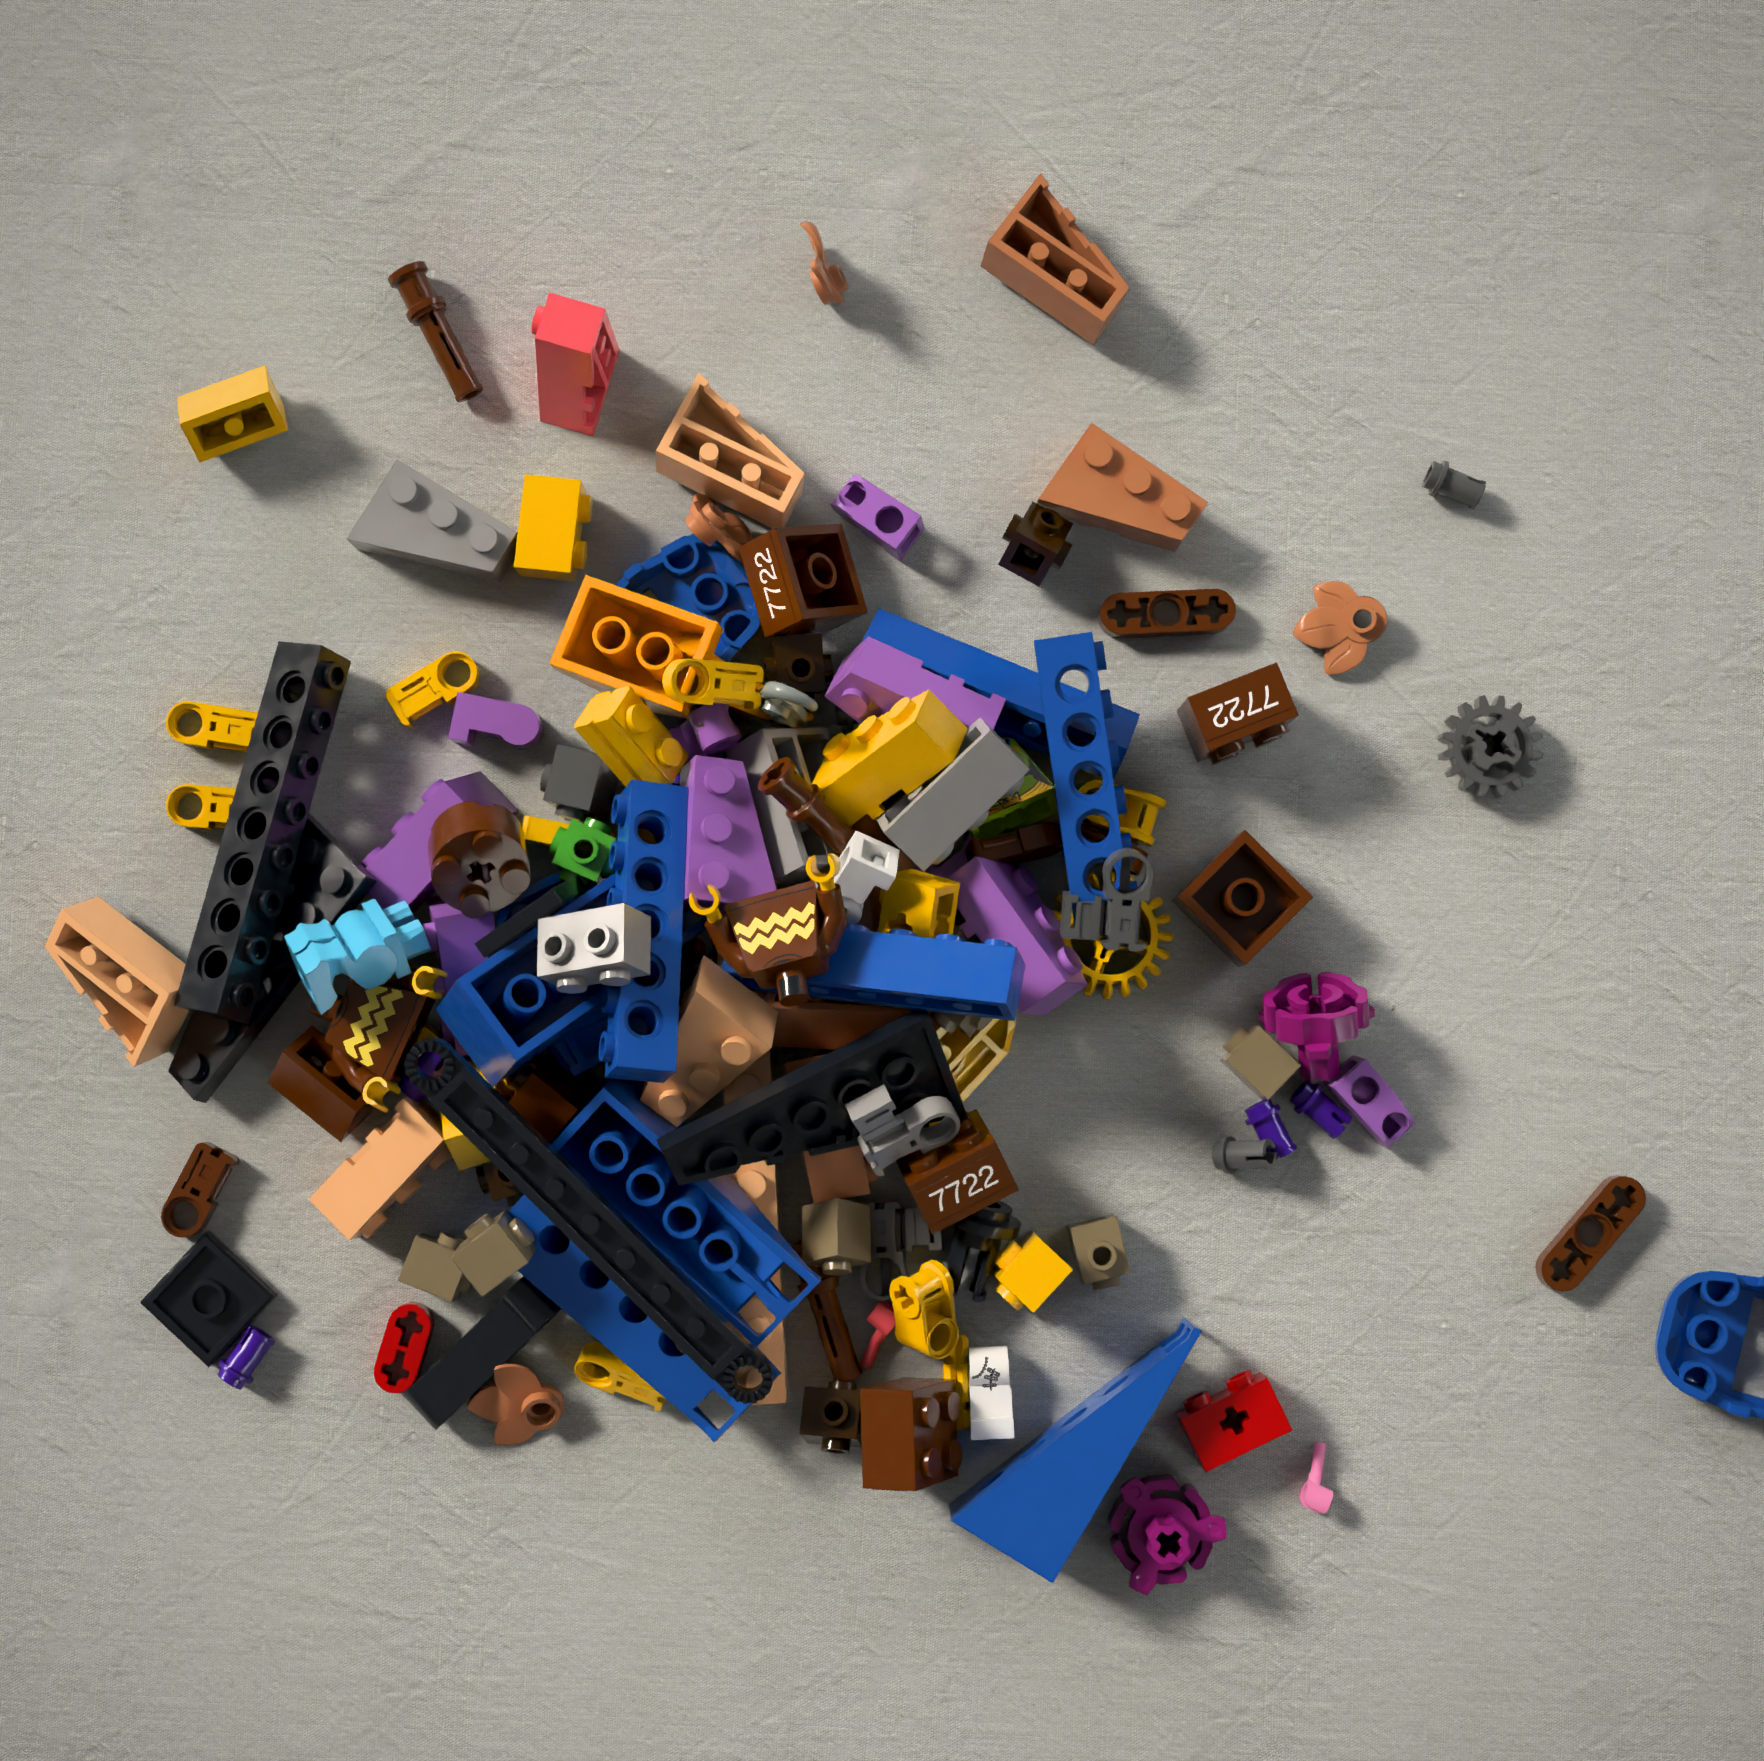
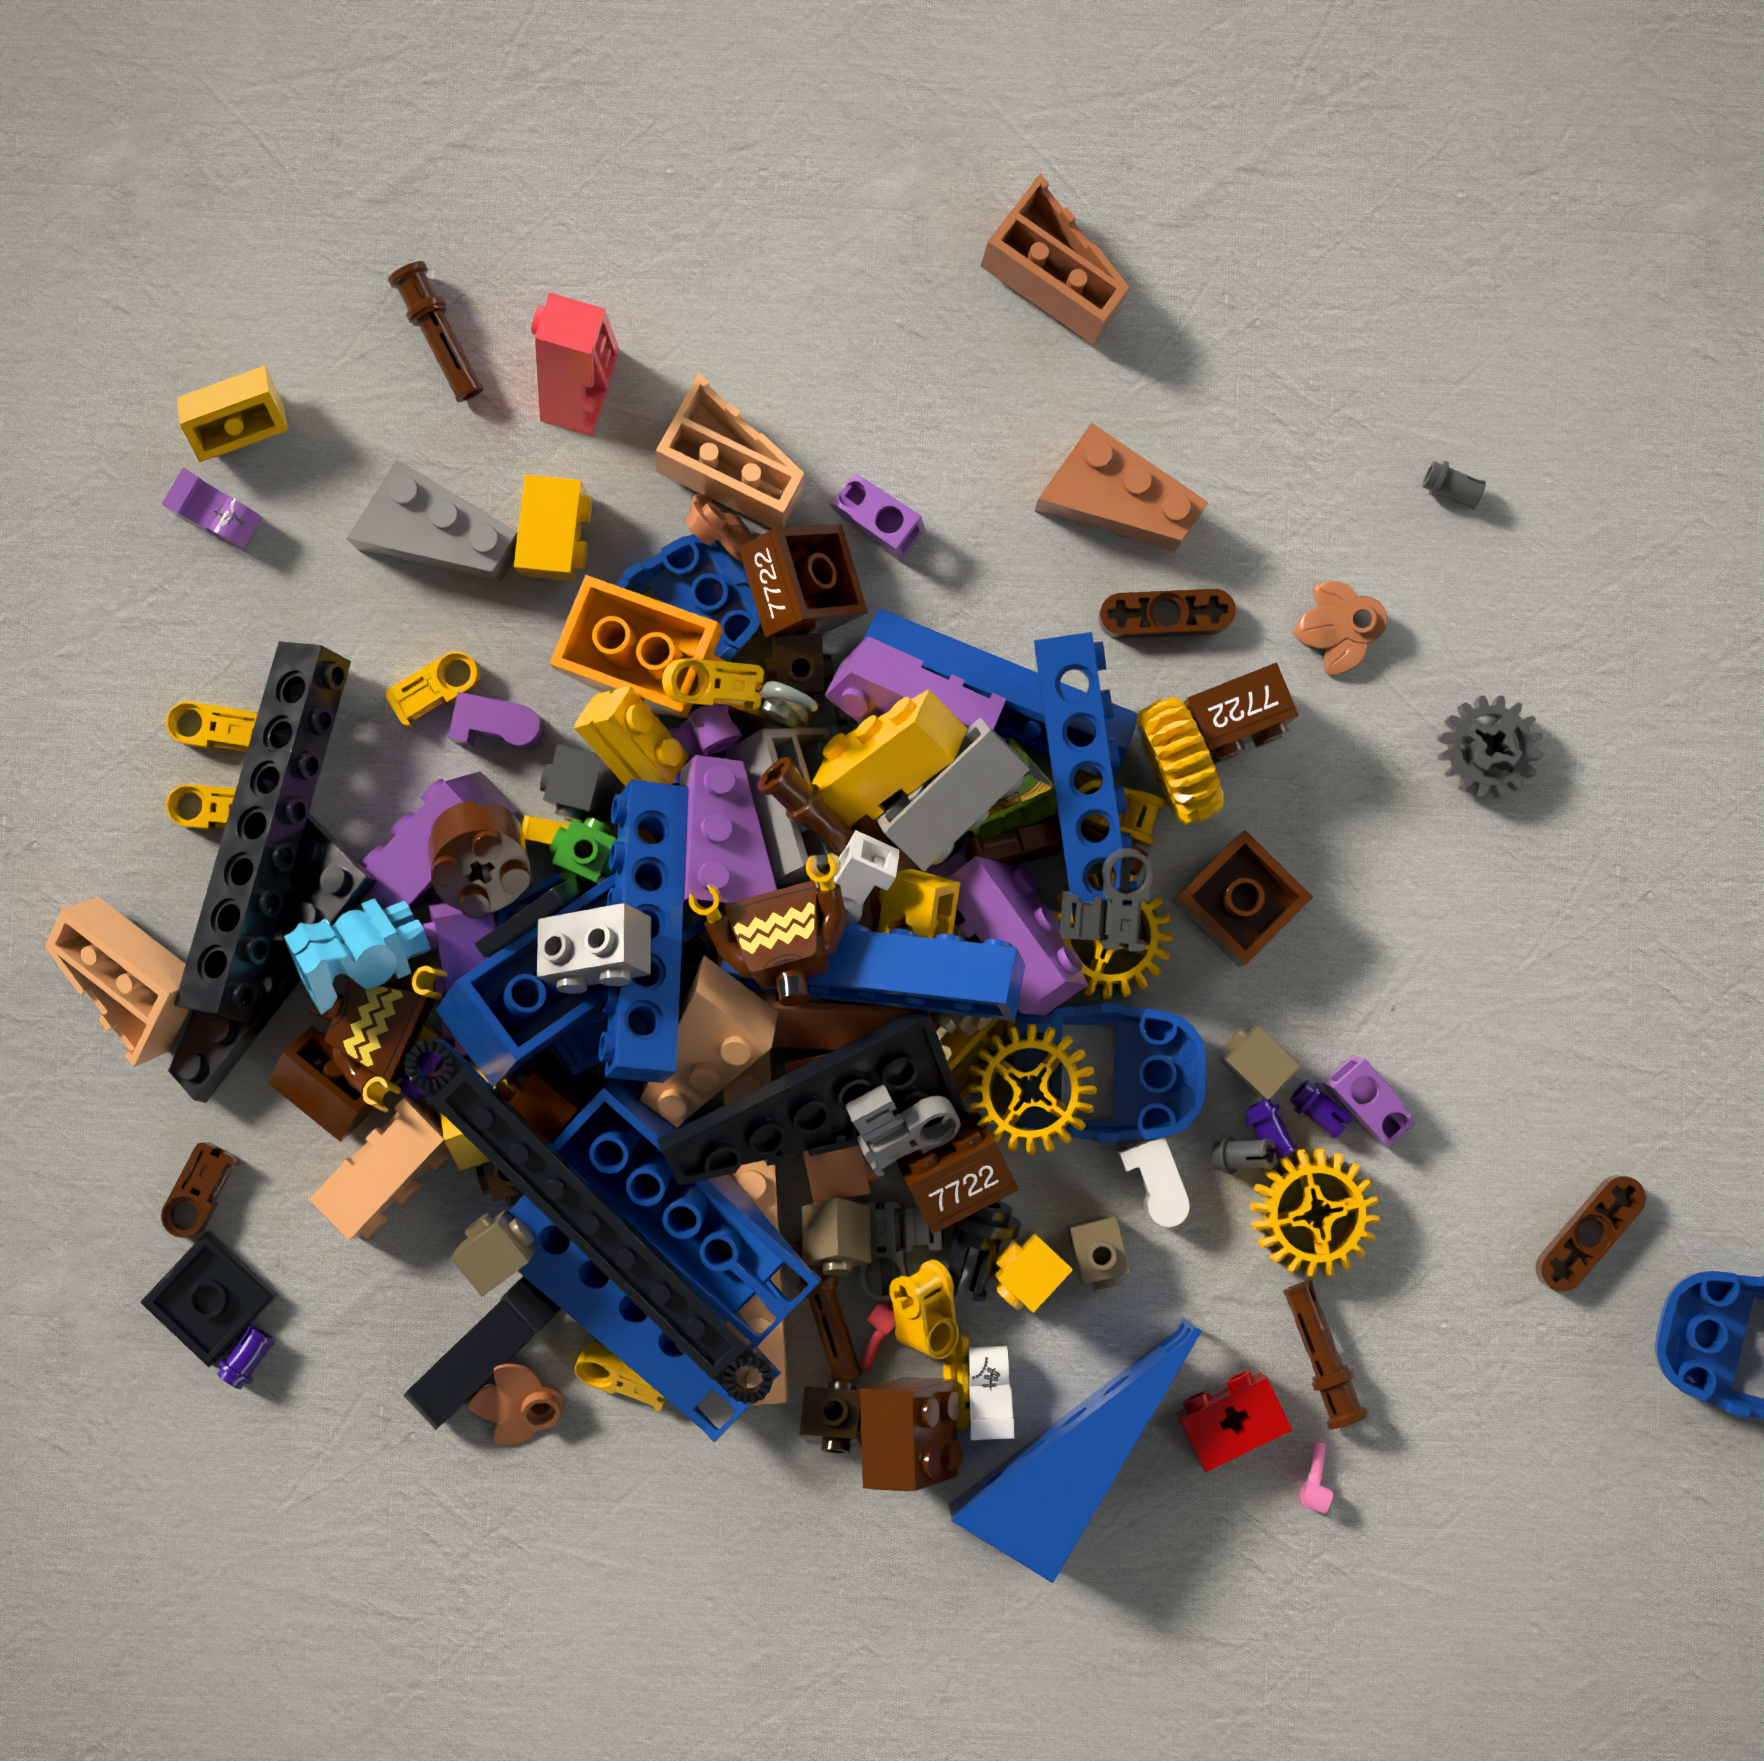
(211, 510): none -> medium lavender leg
(393, 1344): red beam -> none
(432, 1269): dark tan brick -> none
(827, 279): nougat plate -> none
(1007, 1122): none -> yellow gear
(1036, 543): dark brown brick -> none
(1155, 1071): none -> blue slope
(1165, 1194): none -> white leg
(1180, 760): none -> yellow gear
(1191, 1536): magenta piece -> none
(1318, 1020): magenta piece -> none
(1321, 1234): none -> yellow gear
(1331, 1375): none -> reddish brown pin

